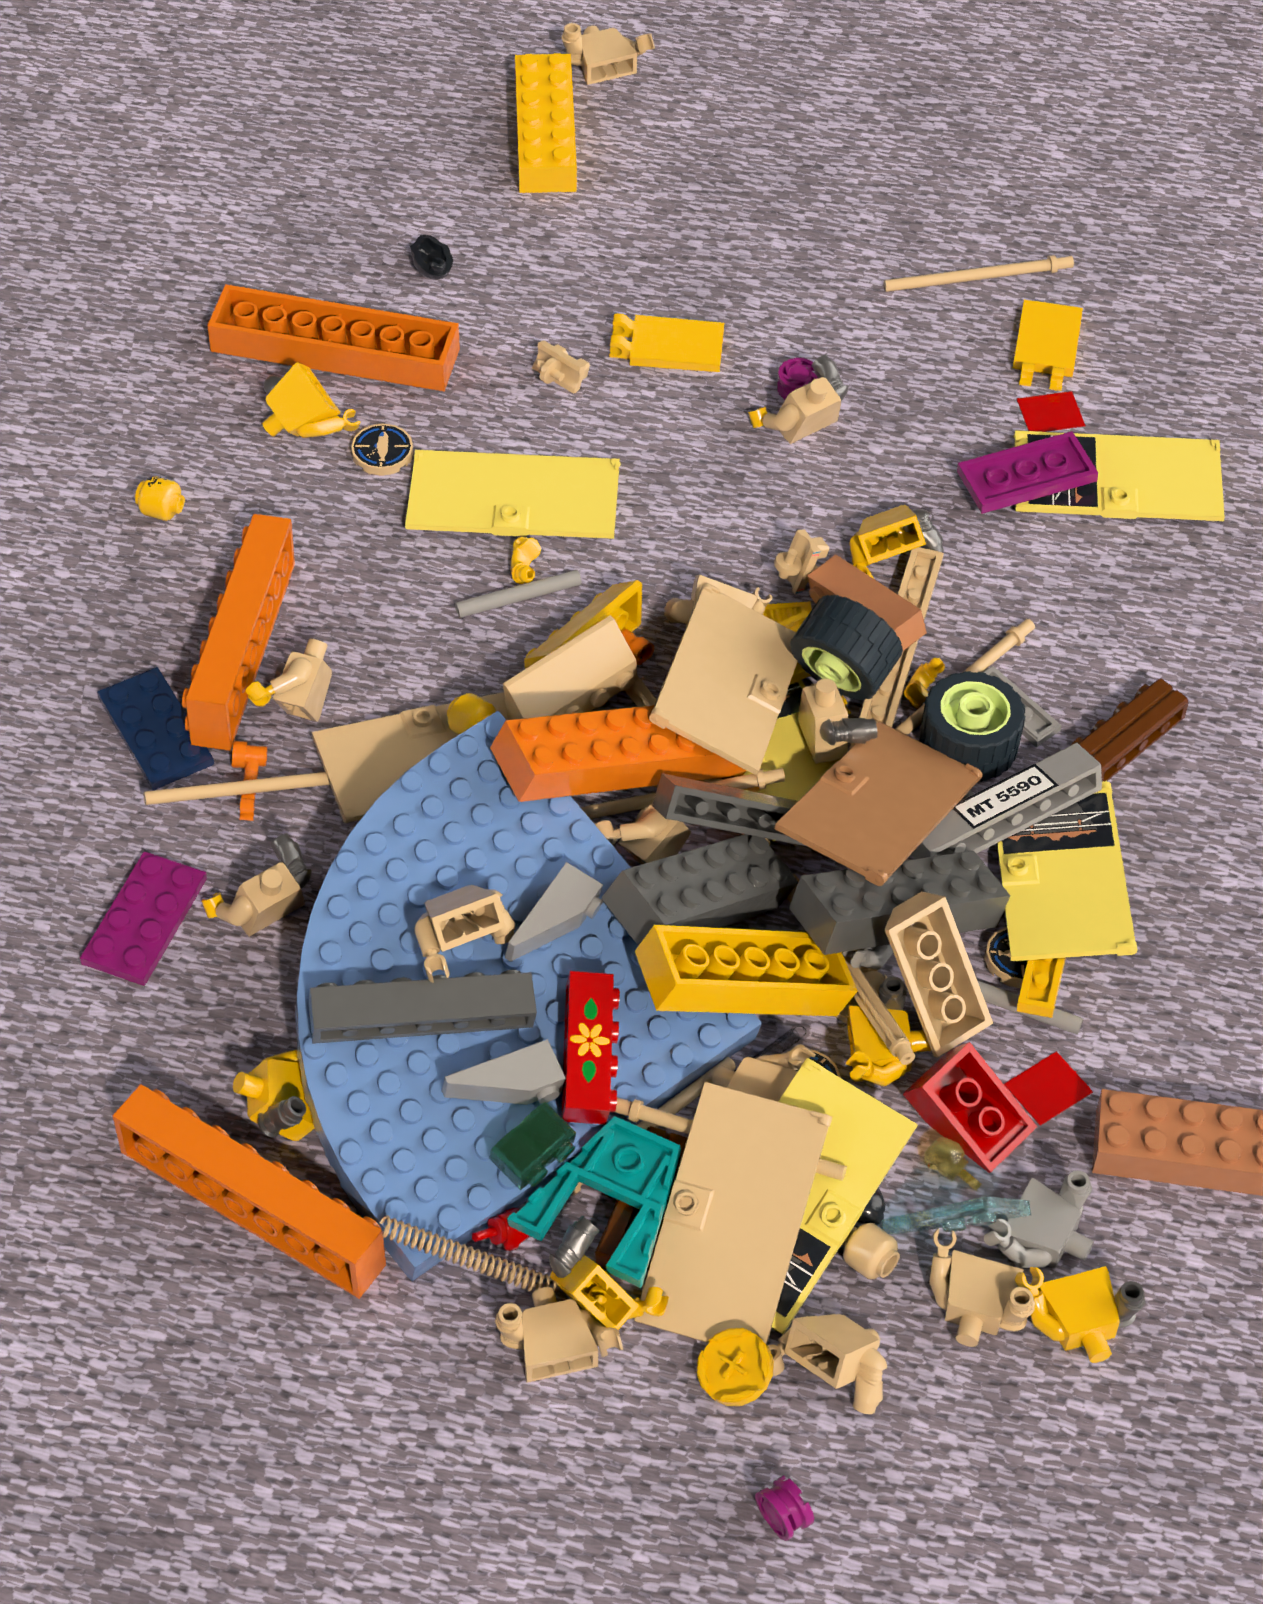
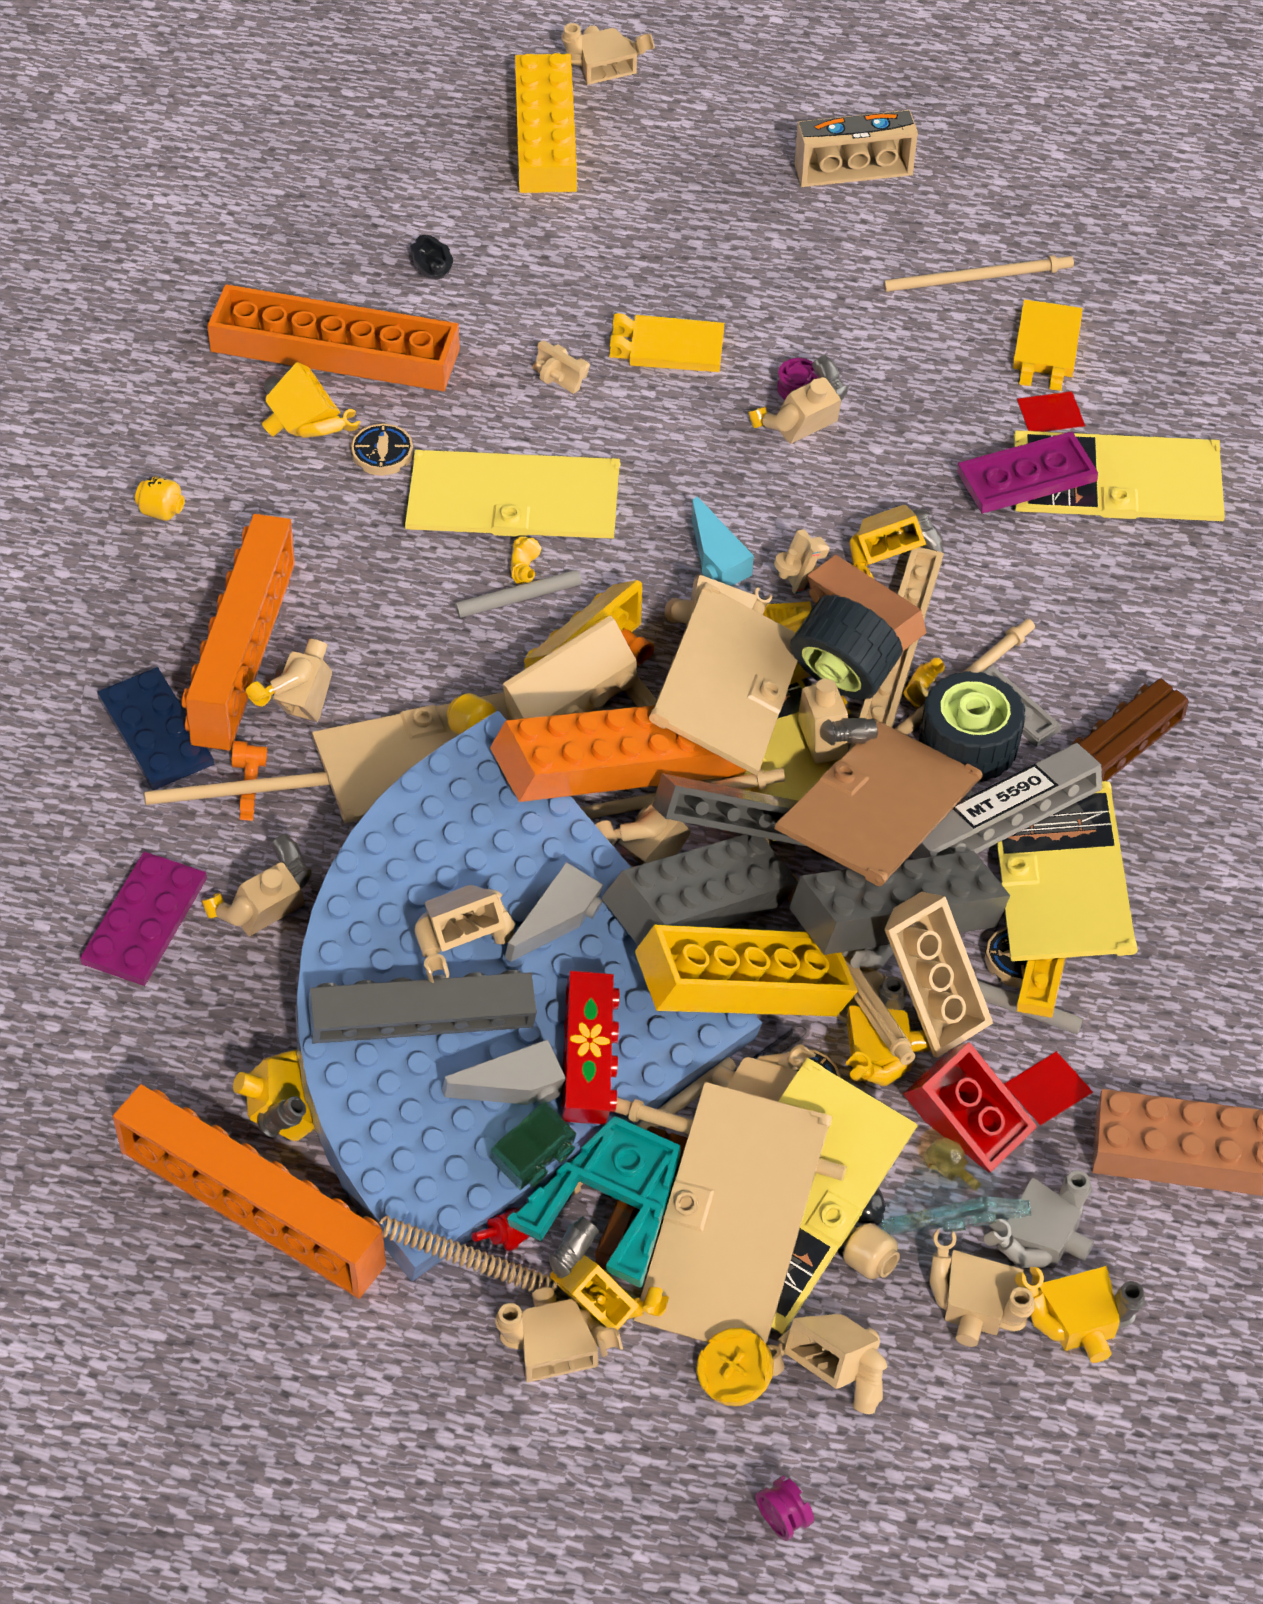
(719, 550): none -> medium azure slope
(855, 148): none -> tan brick

